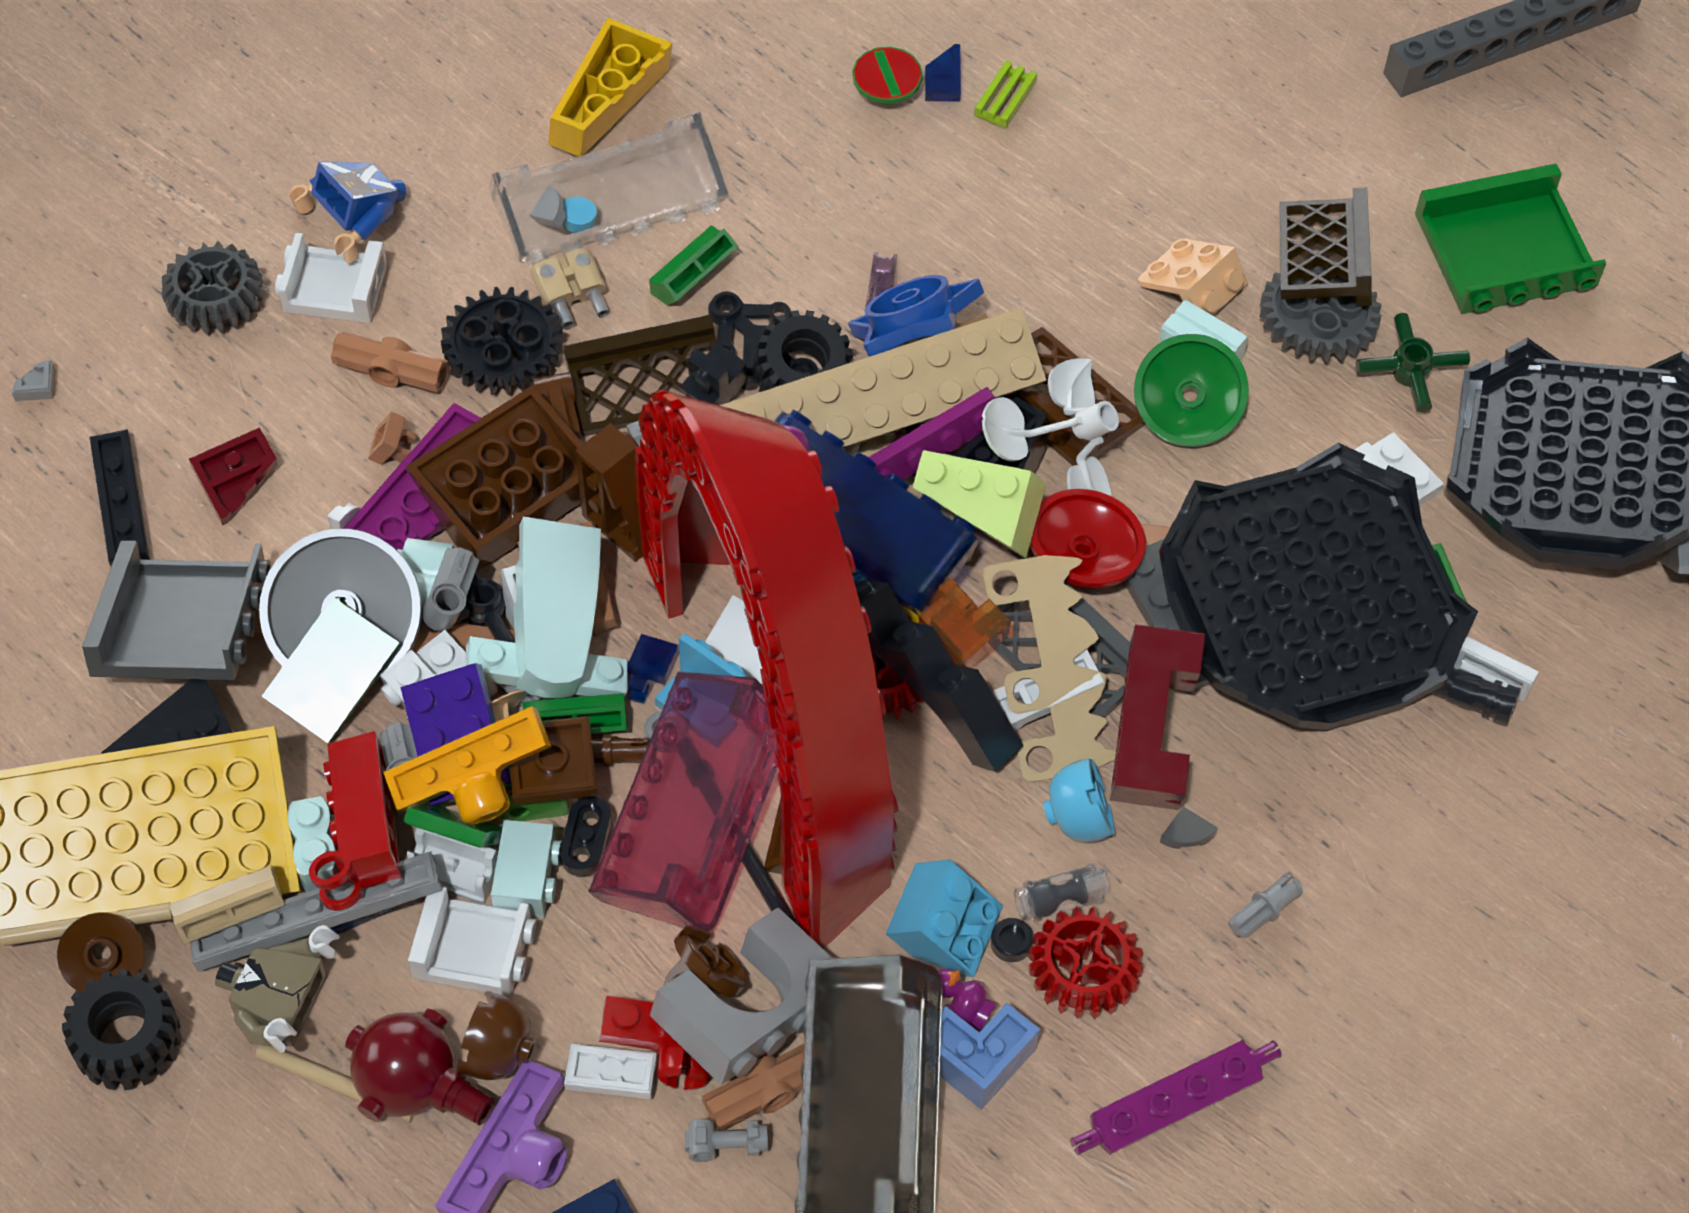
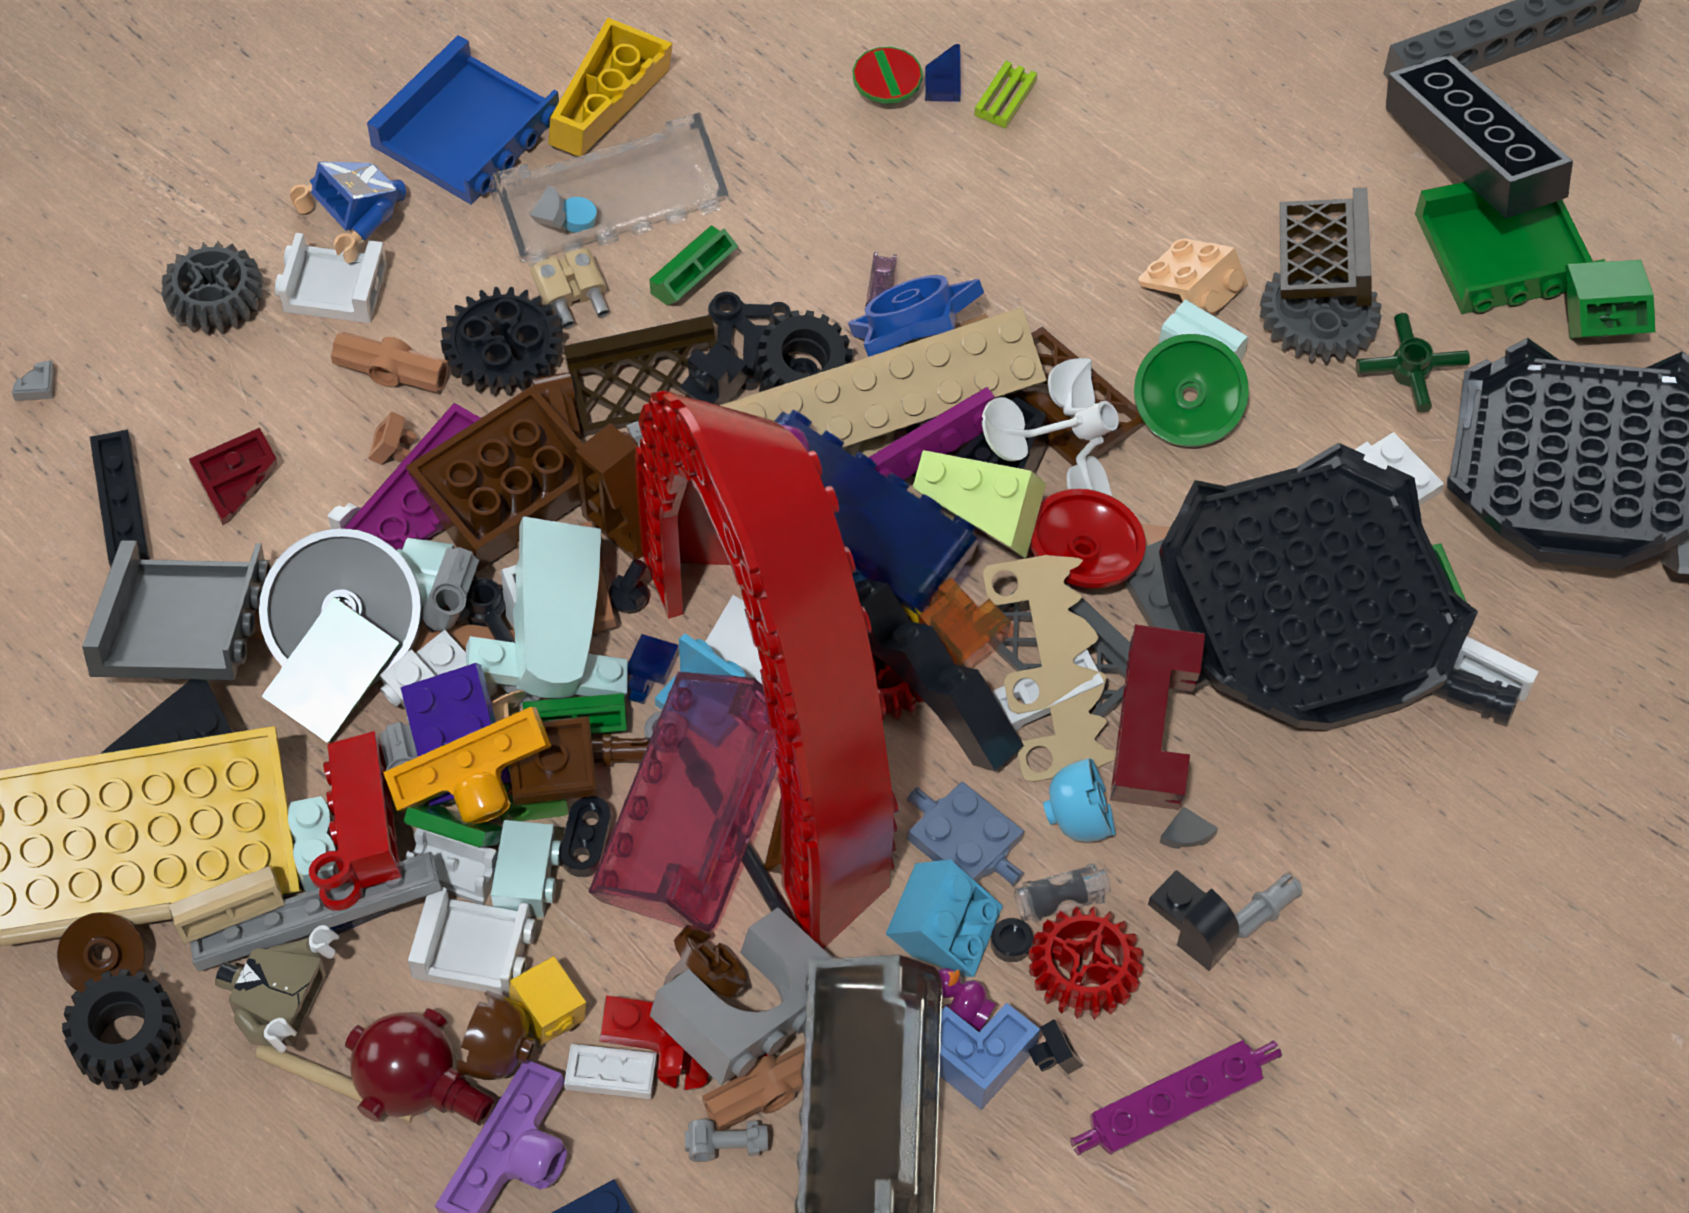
(460, 122): none -> blue panel
(548, 999): none -> yellow head
(627, 591): none -> black plate
(966, 832): none -> sand blue plate
(1055, 1049): none -> black tile
(1203, 918): none -> black brick
(1479, 135): none -> black brick
(1609, 299): none -> green slope

